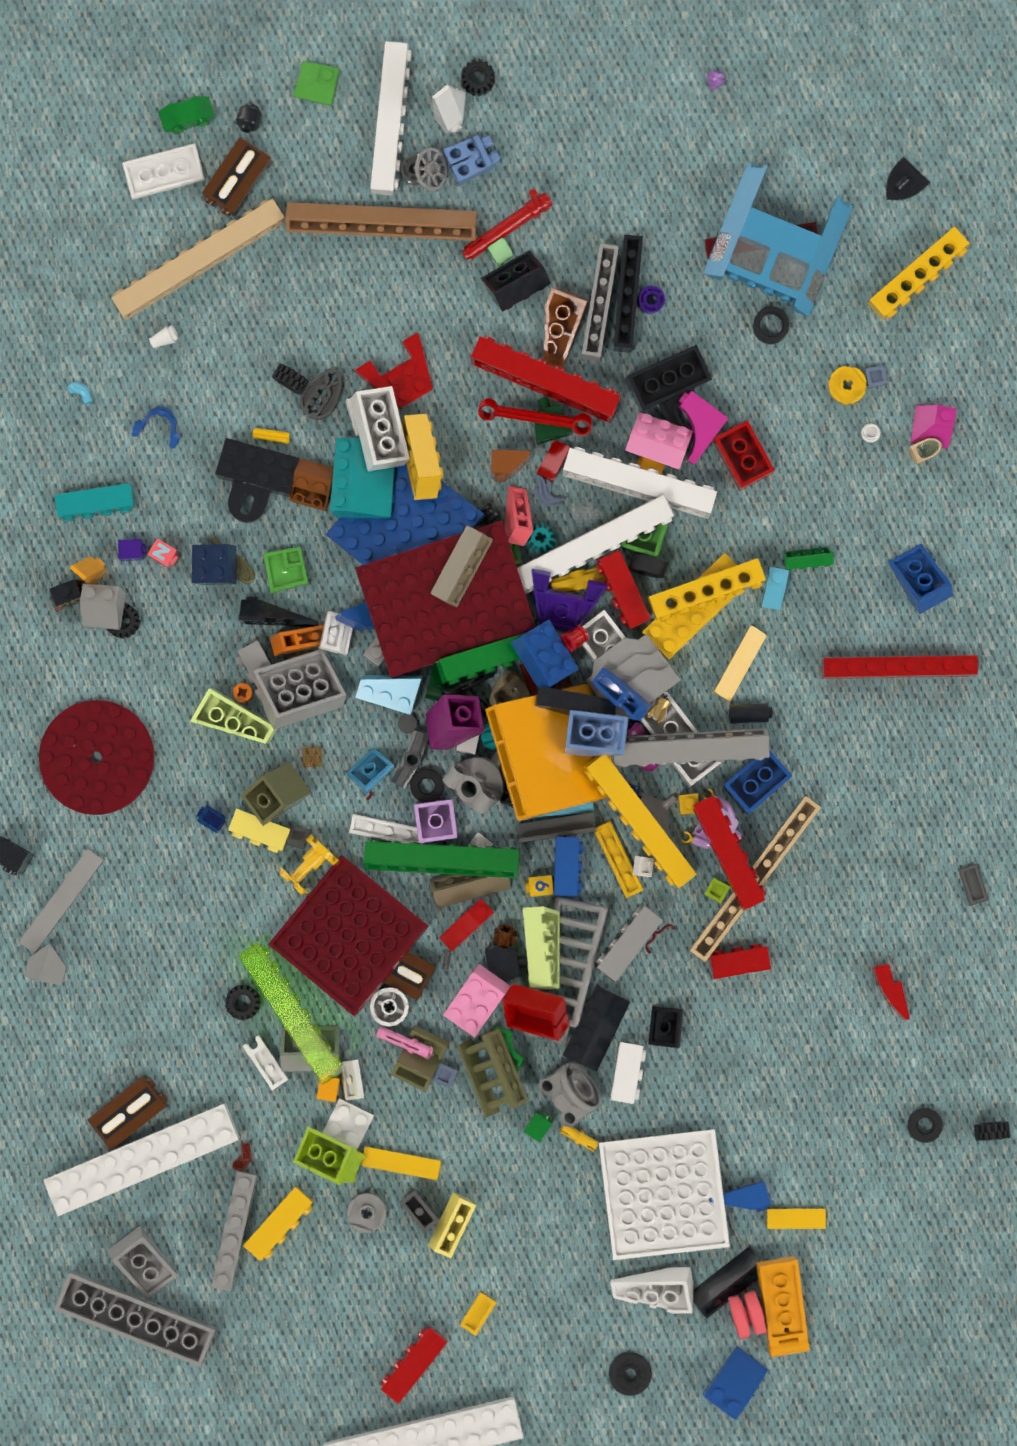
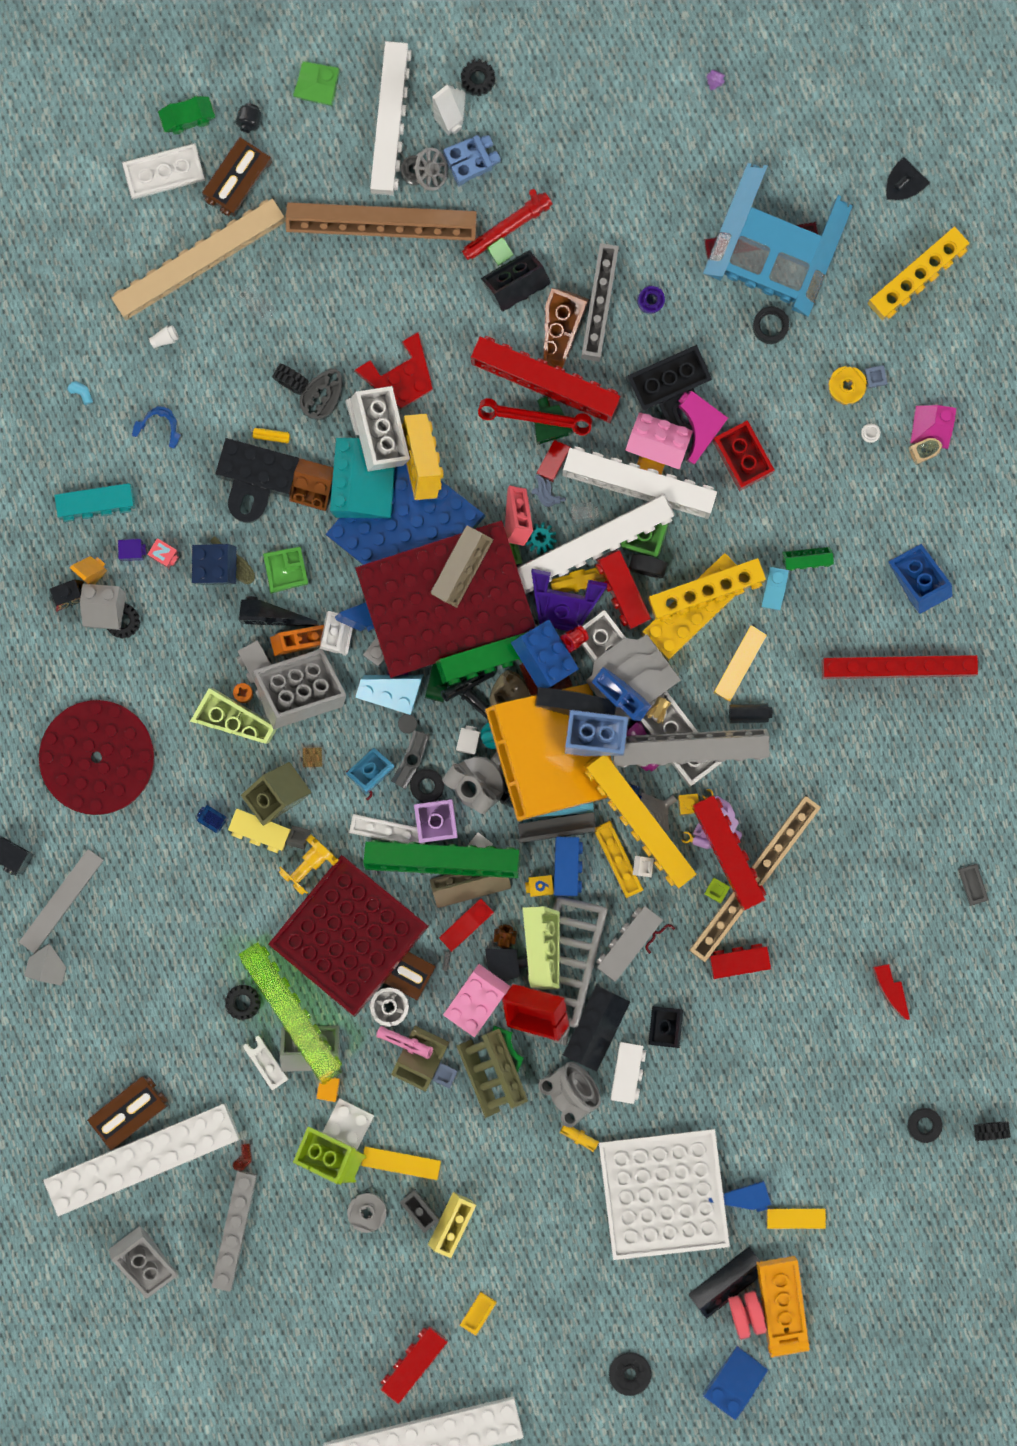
(135, 1318): light grey brick -> none
(278, 1223): yellow brick -> none
(352, 1080): white plate -> none
(454, 721): magenta slope -> none
(491, 514): black wheel -> none
(507, 463): dark orange slope -> none
(538, 1126): green brick -> none
(627, 293): black brick -> none
(661, 1288): white wedge -> none
(757, 782): blue brick -> none

